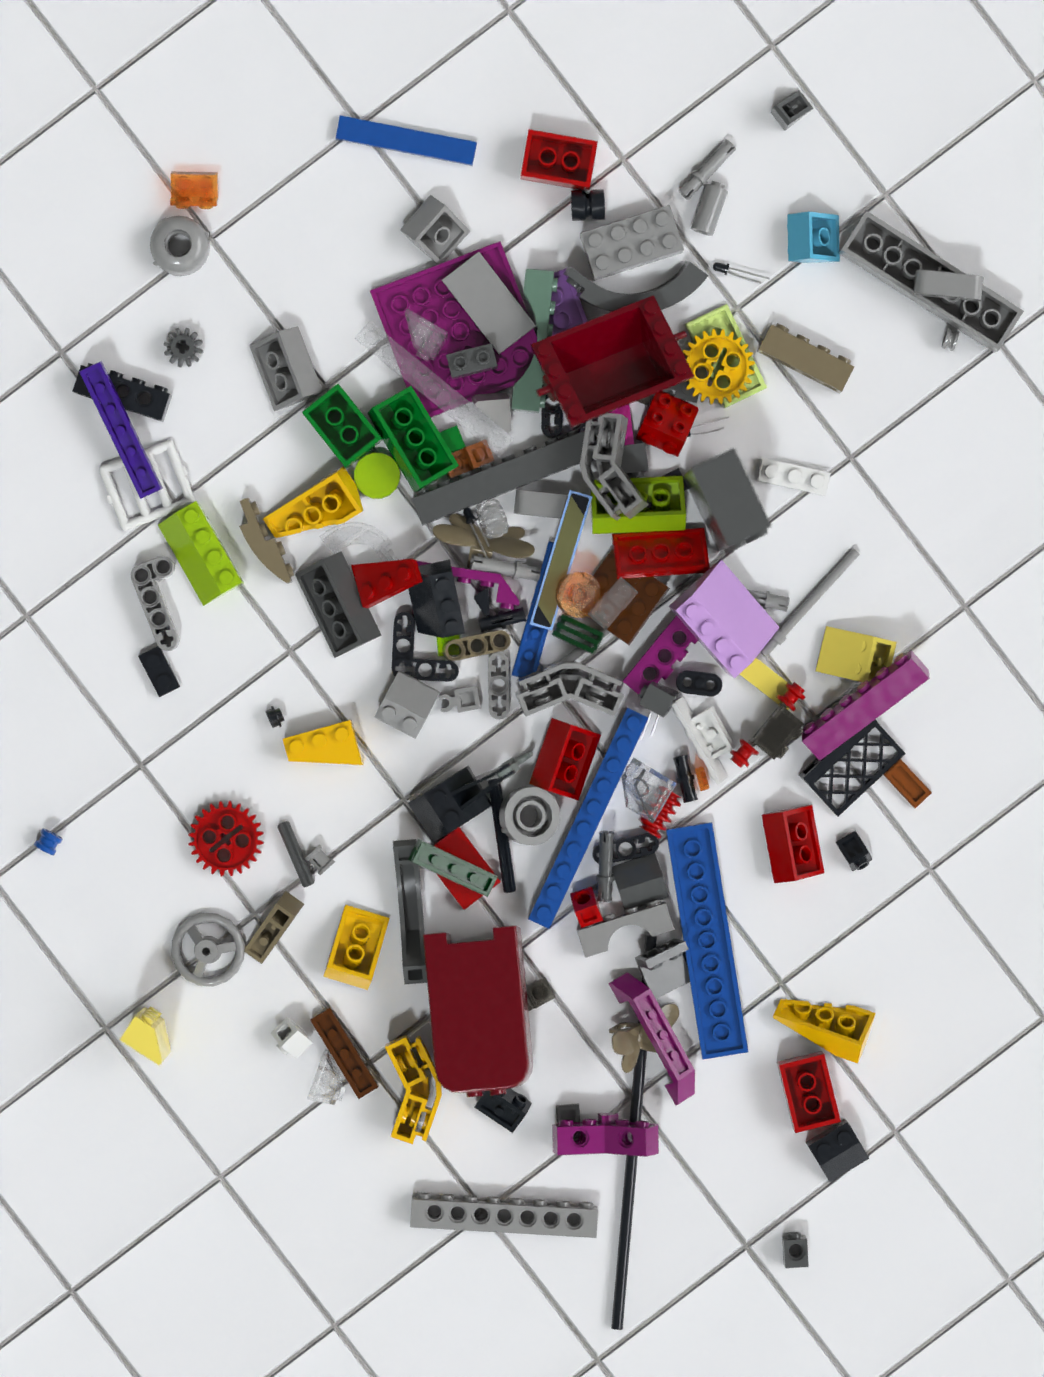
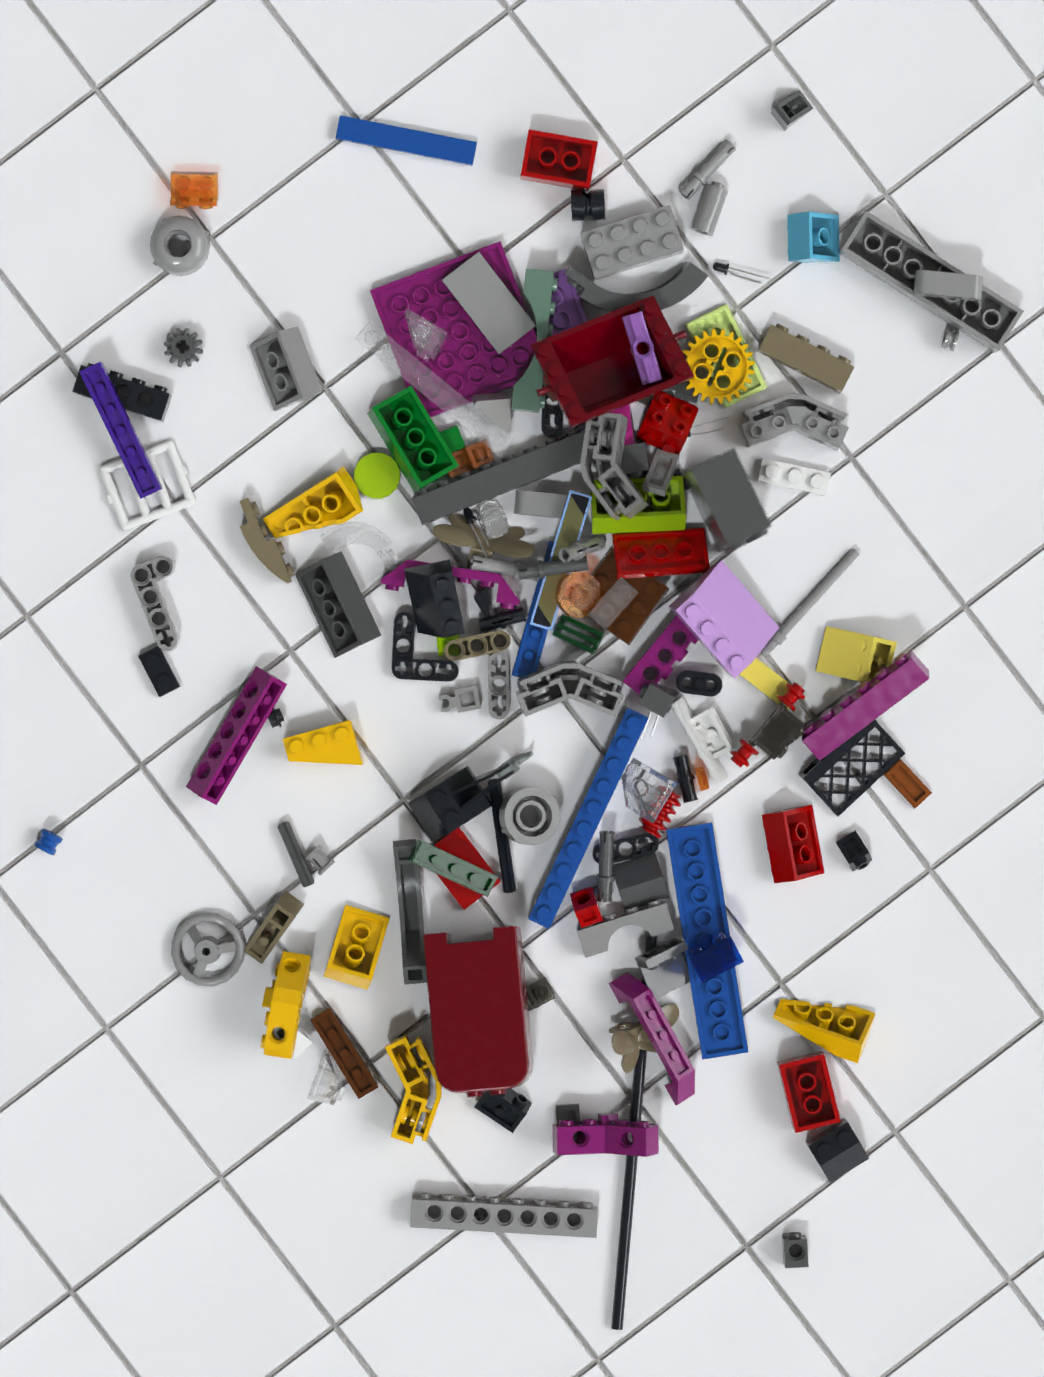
(148, 1035): light yellow slope -> none
(200, 553): lime slope -> none
(213, 821): red gear -> none
(236, 735): none -> magenta brick
(285, 1004): none -> yellow brick
(342, 426): green brick -> none
(385, 579): red wing -> none
(407, 704): light grey slope -> none
(435, 230): light grey slope -> none
(471, 361): dark grey brick -> none
(549, 568): none -> dark grey pin
(565, 759): red slope -> none
(586, 546): none -> light grey pin
(636, 333): none -> medium lavender piece
(660, 472): none -> light grey plate
(714, 957): none -> clear blue brick
(771, 600): light grey axle -> none
(795, 419): none -> light grey brick

